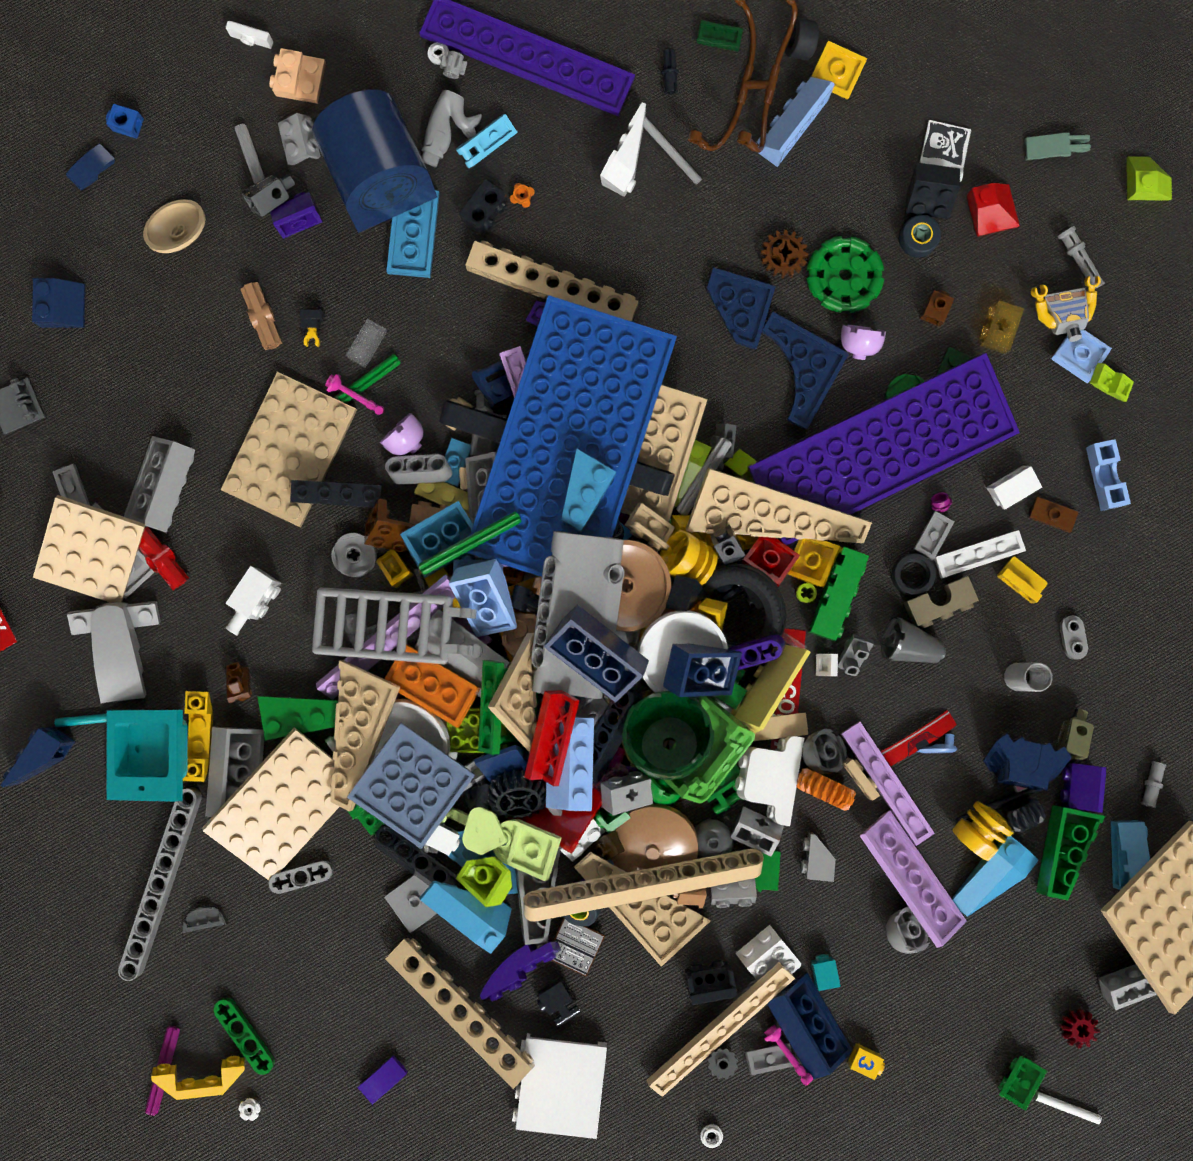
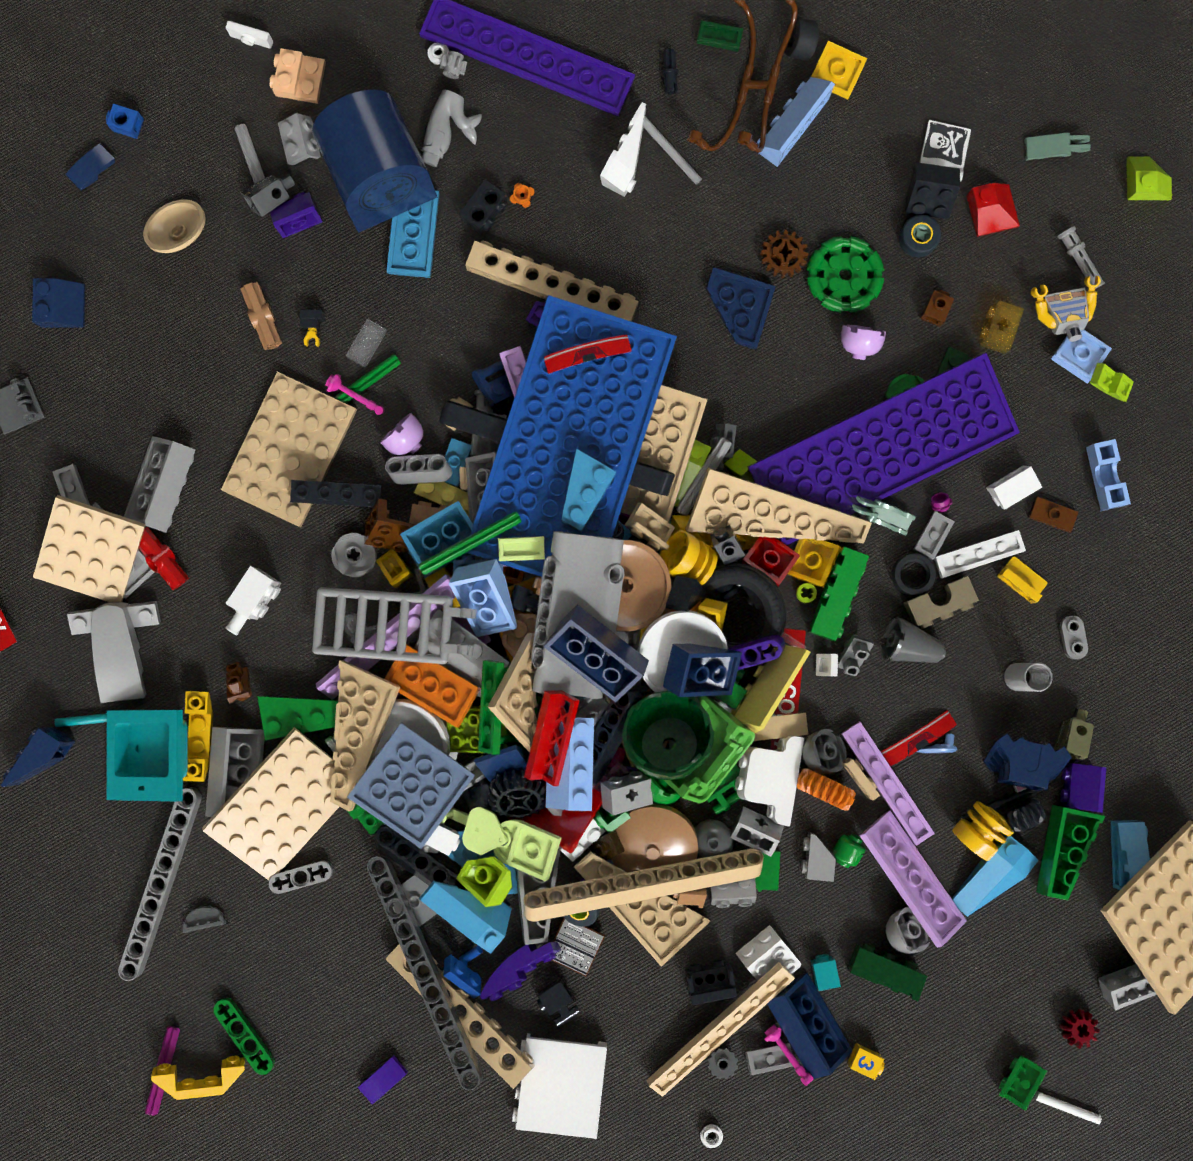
(255, 1109): white plate -> none
(434, 977): none -> dark grey beam
(461, 975): none -> blue plate
(487, 140): medium azure plate -> none
(521, 548): none -> yellowish green tile
(587, 352): none -> red sticker
(813, 365): dark blue plate -> none
(849, 850): none -> green head
(885, 514): none -> arm
(887, 970): none -> dark green wedge
(1153, 784): light grey pin -> none

